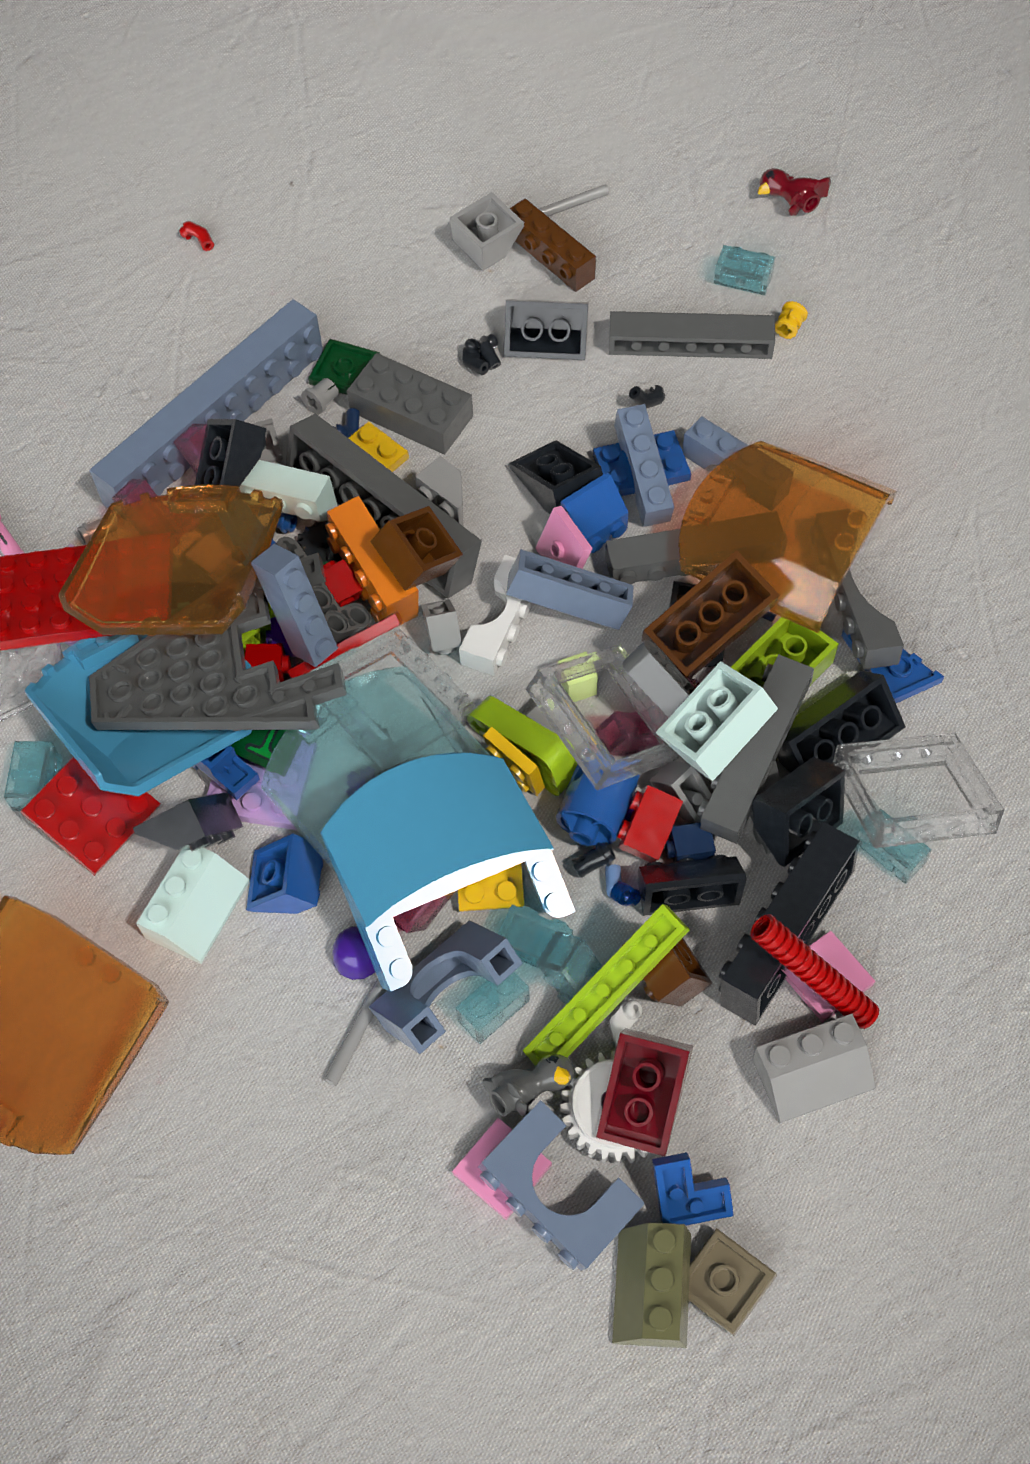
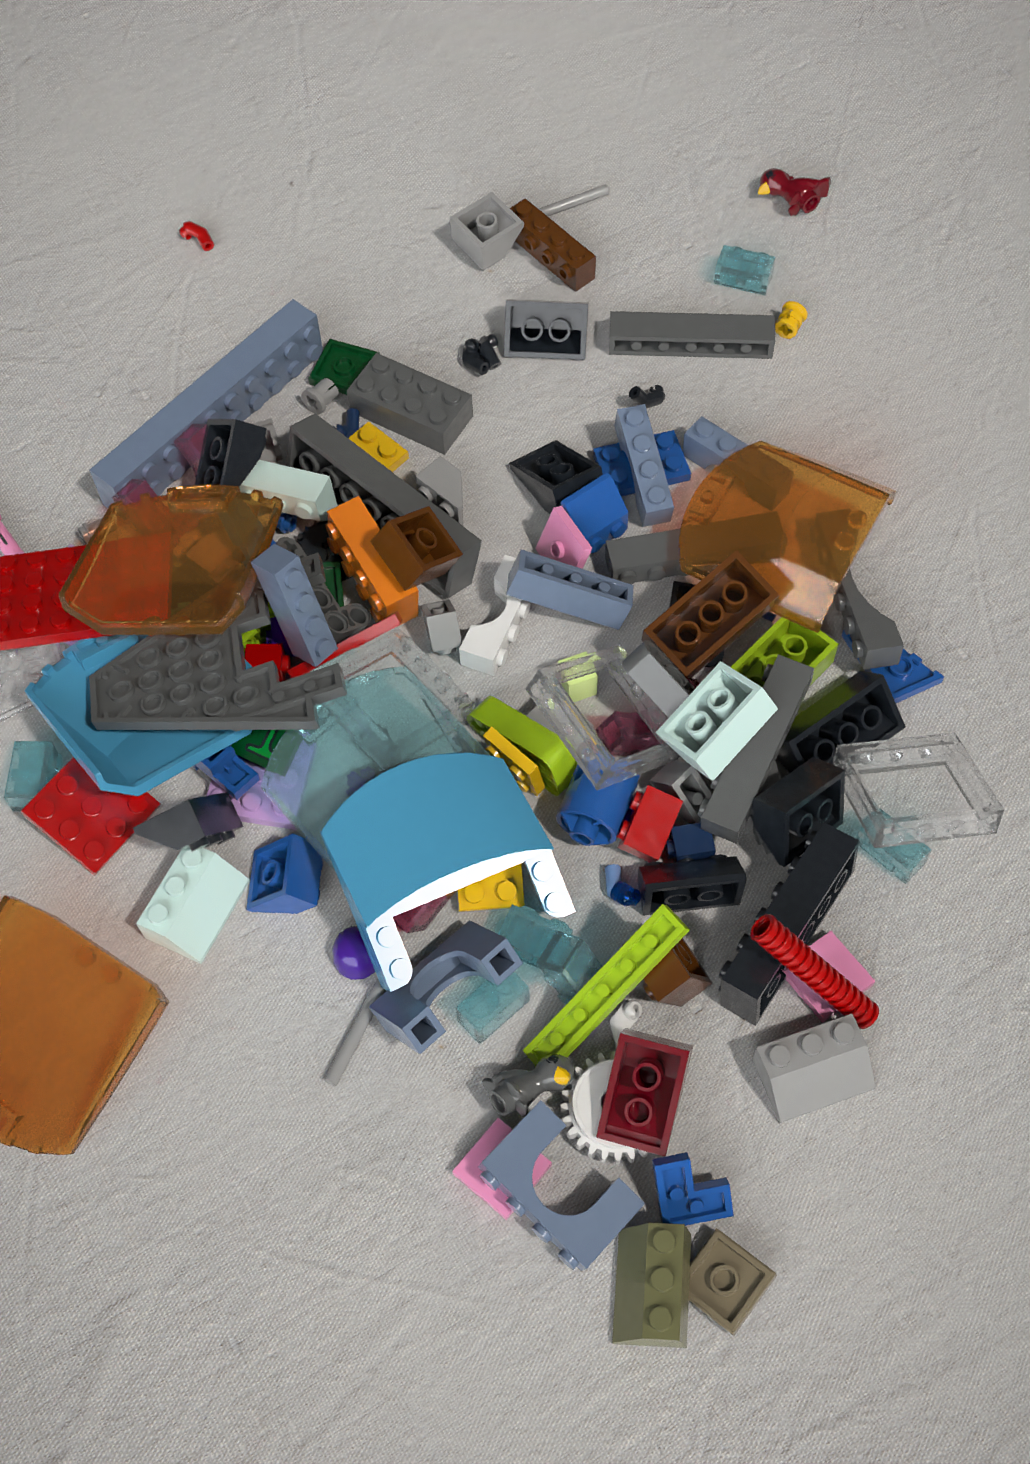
(342, 582): red brick -> none
(594, 859): black pin -> none

